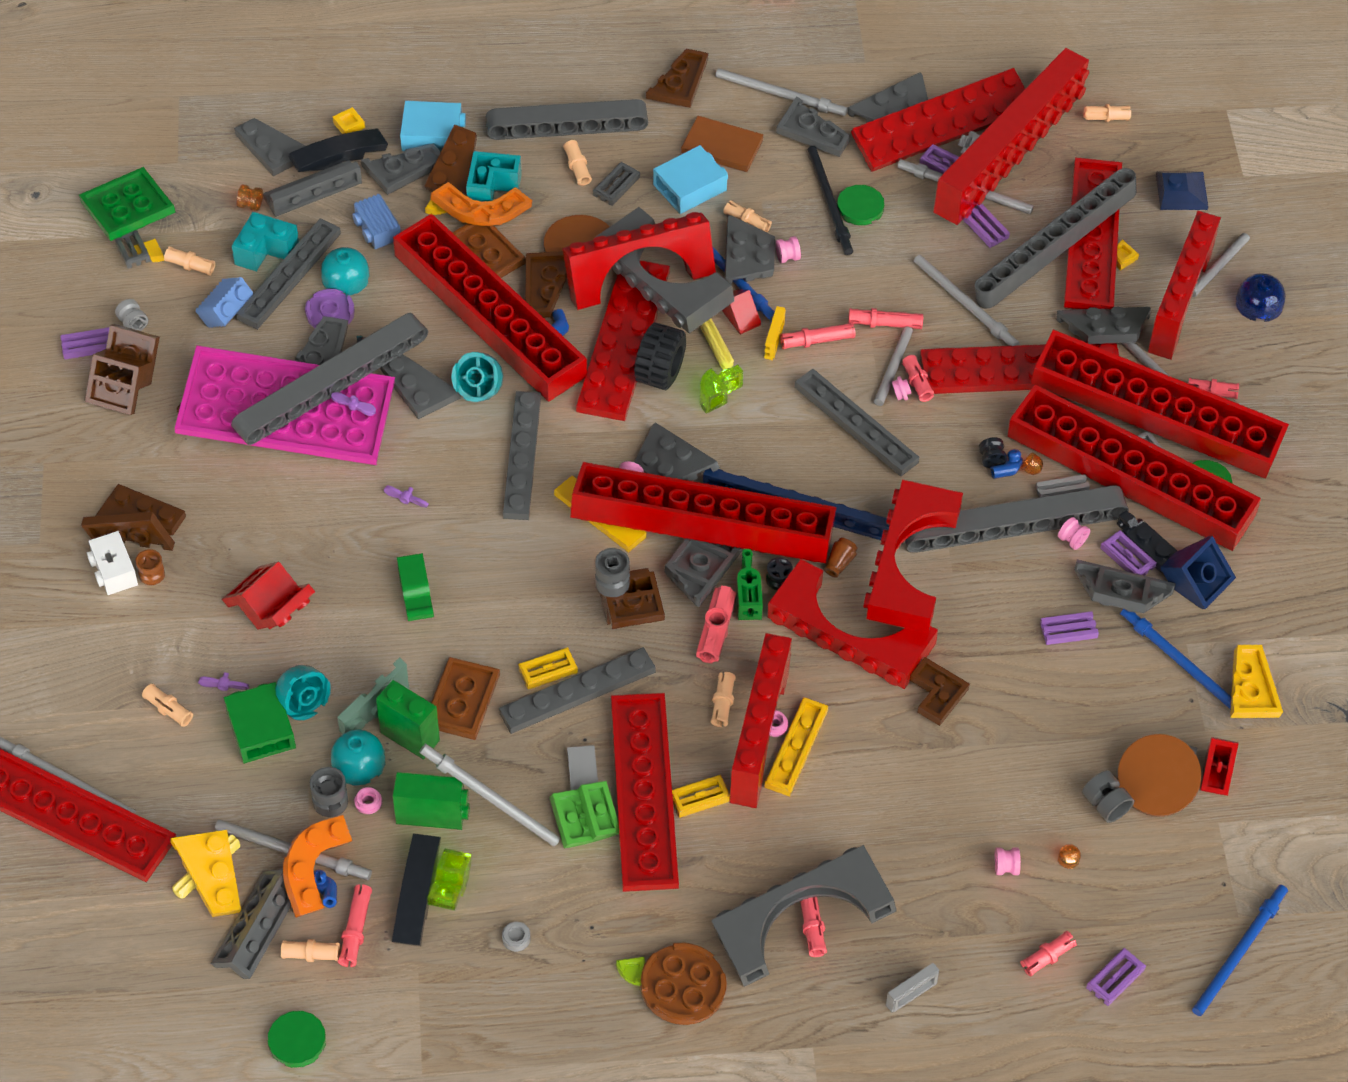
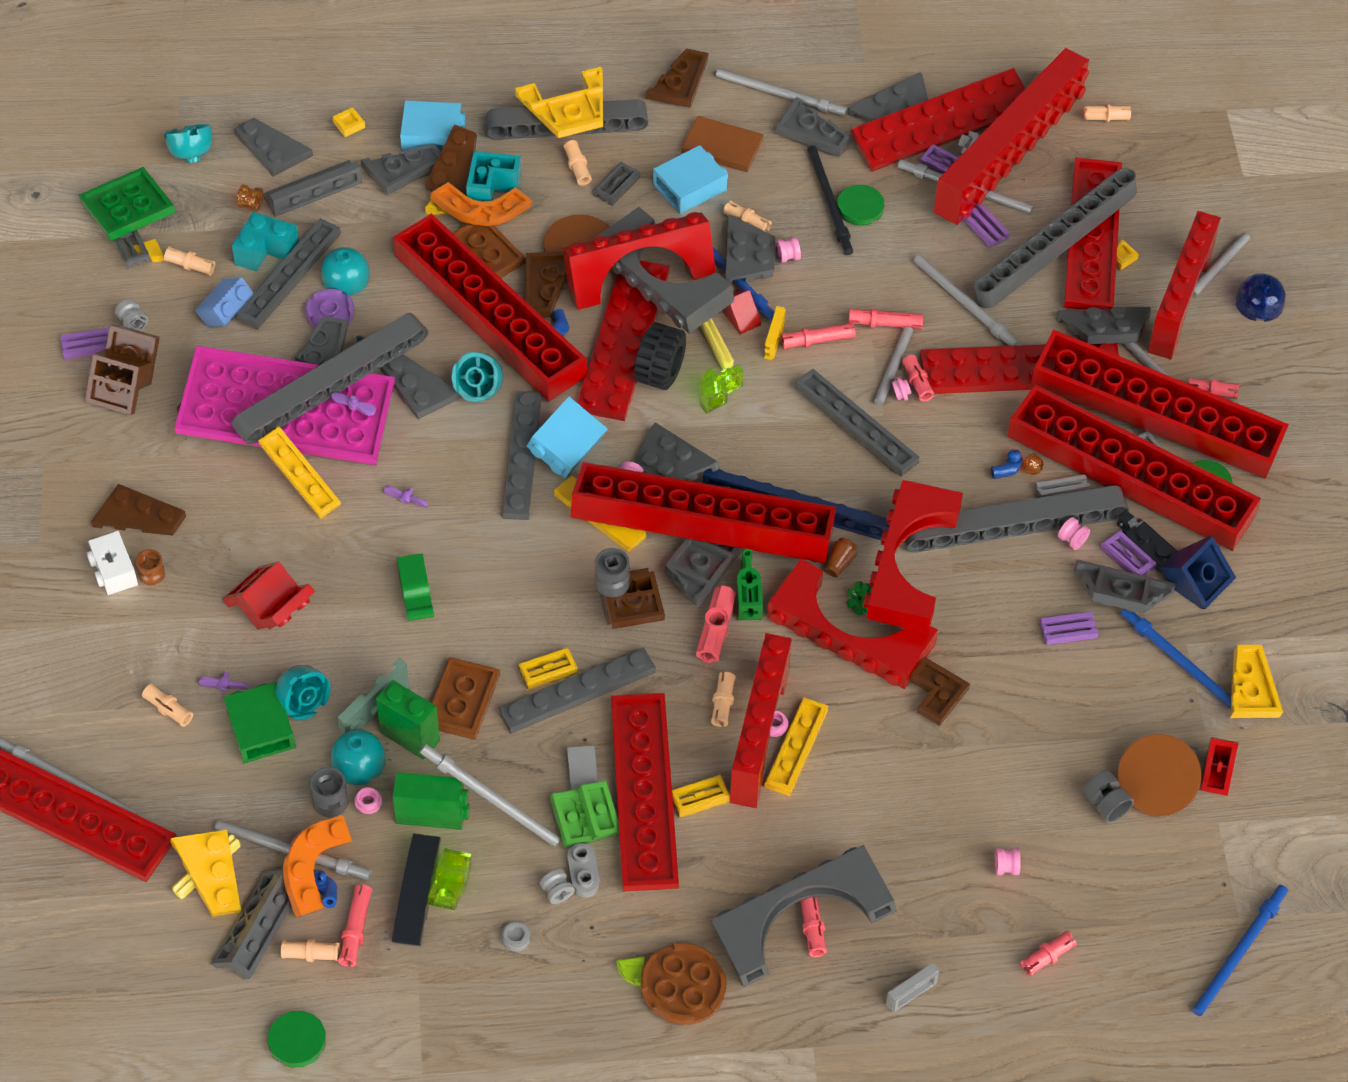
(135, 527): reddish brown wing -> none
(189, 142): none -> teal cylinder
(299, 472): none -> yellow tile
(337, 149): black slope -> none
(376, 221): medium blue brick -> none
(557, 886): none -> light grey wheel
(566, 437): none -> medium azure brick
(568, 112): none -> yellow wing
(583, 868): none -> light grey plate
(778, 566): black wheel -> none
(858, 596): none -> green plant
(992, 452): black wheel -> none
(1071, 859): clear orange hinge -> none
(1101, 992): medium lavender tile -> none
(1181, 190): dark blue slope -> none

